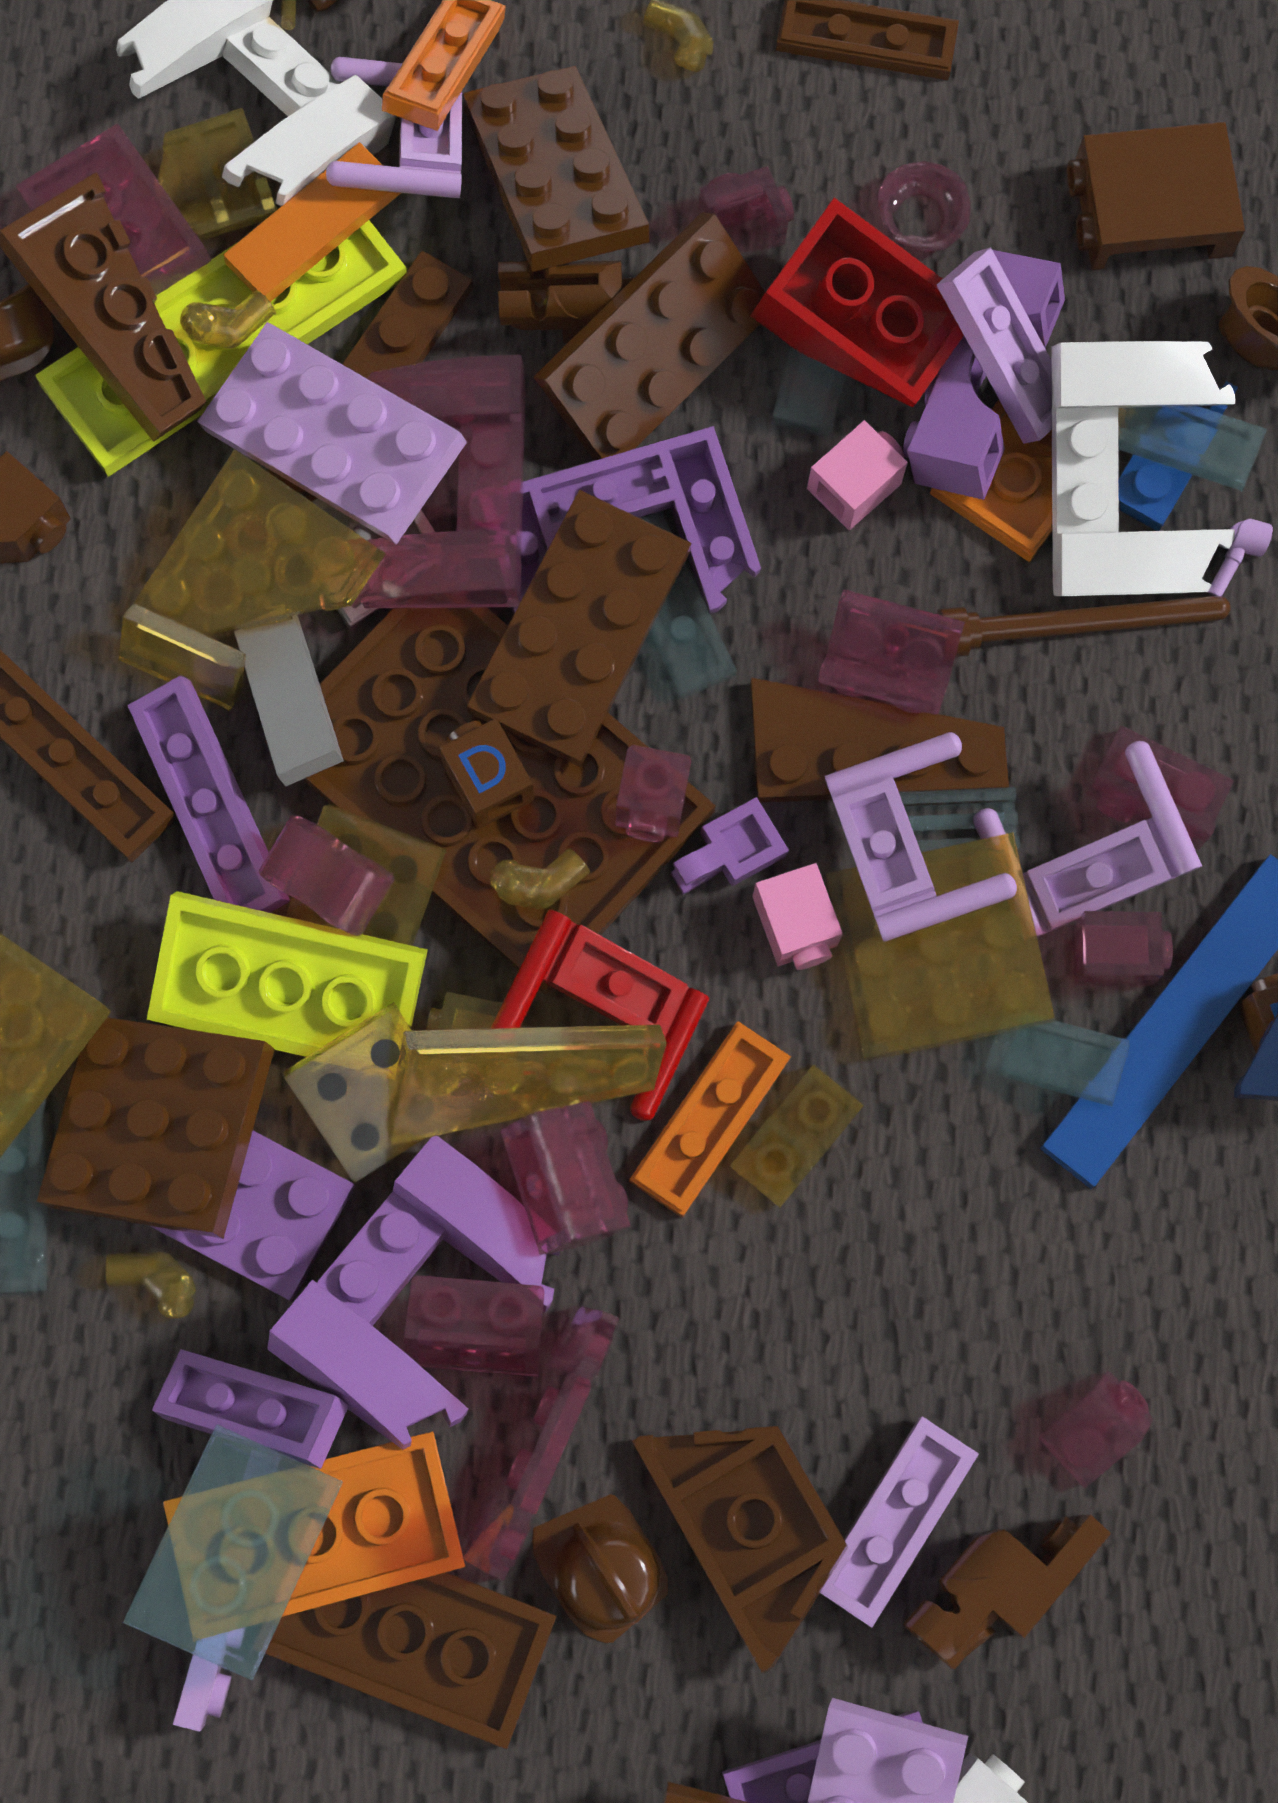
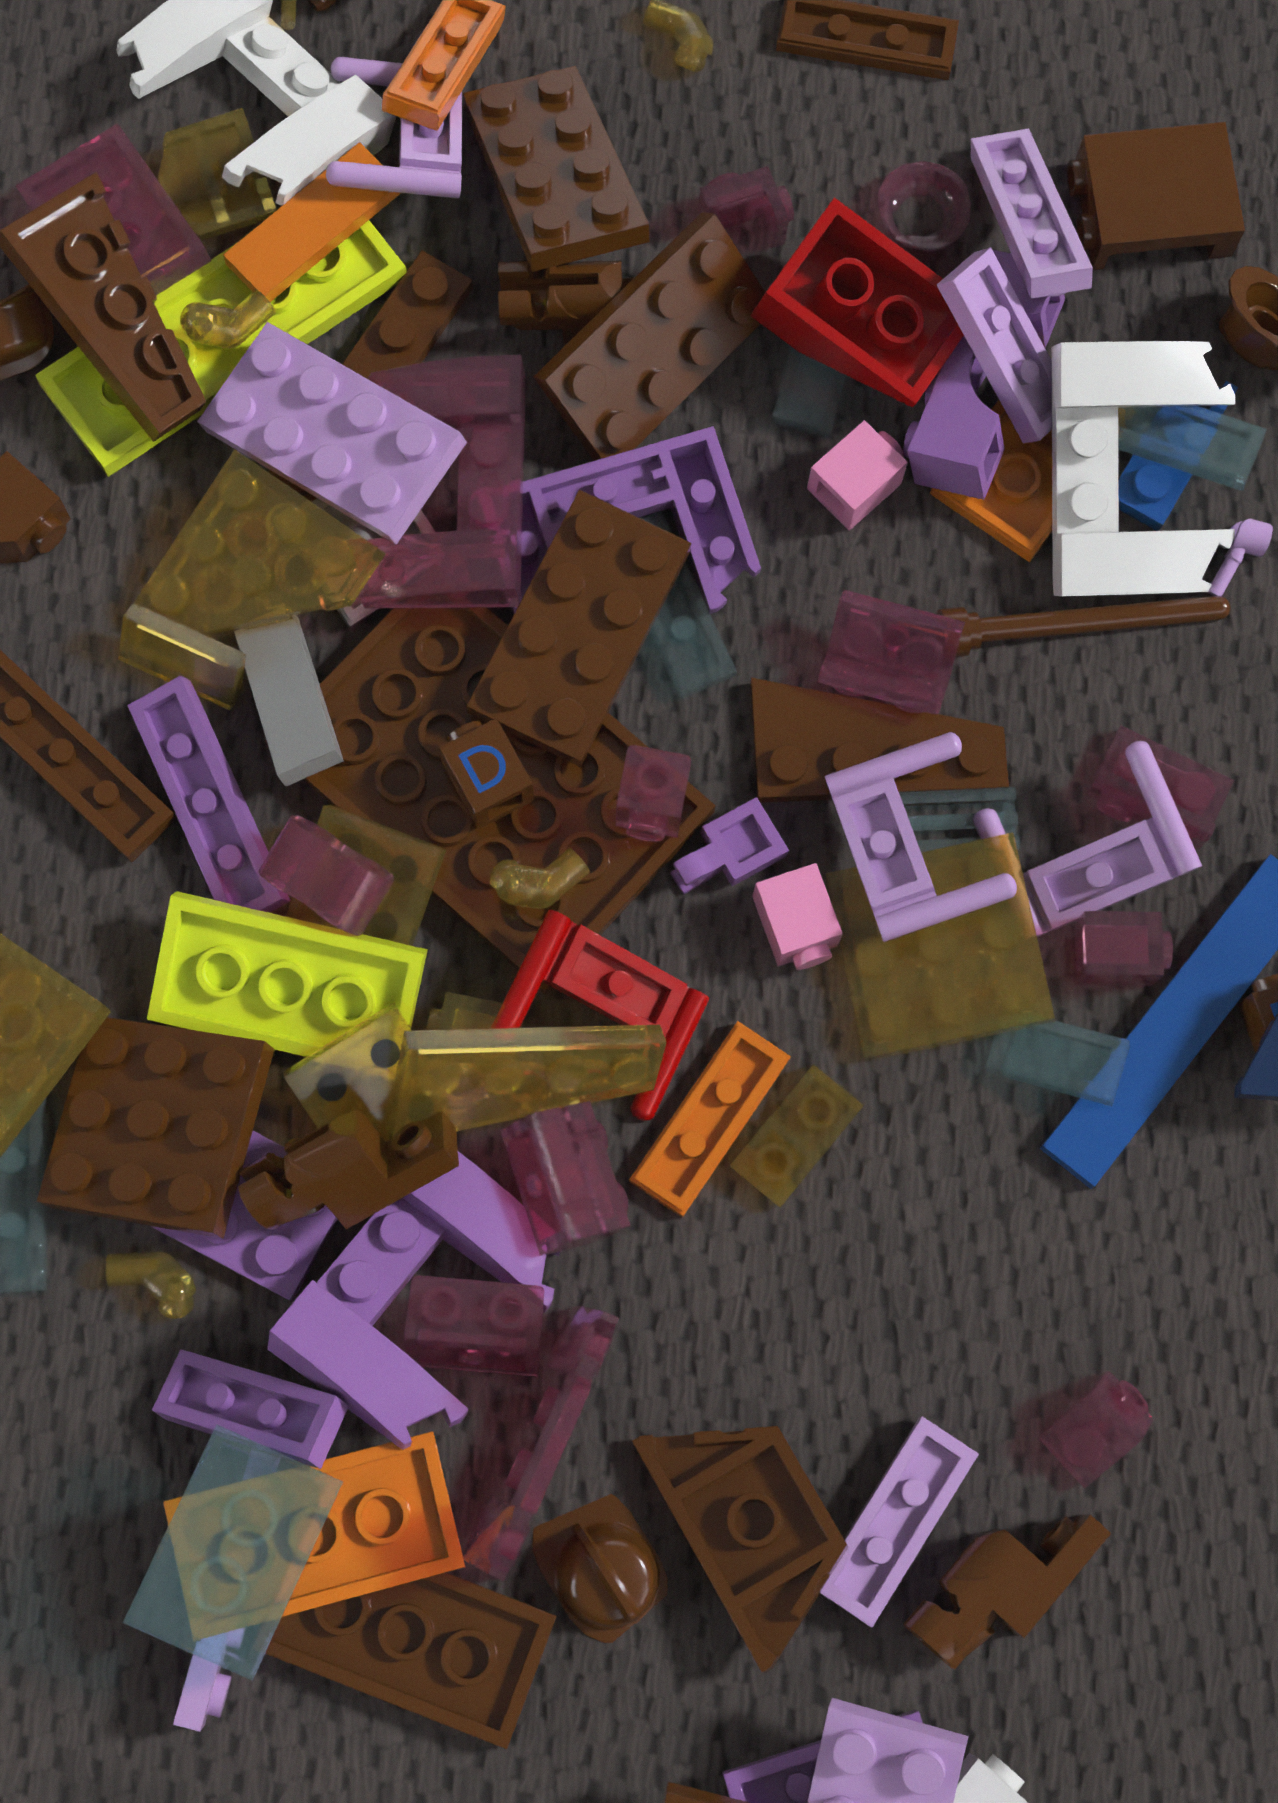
(347, 1169): none -> reddish brown plate
(1031, 214): none -> lavender plate

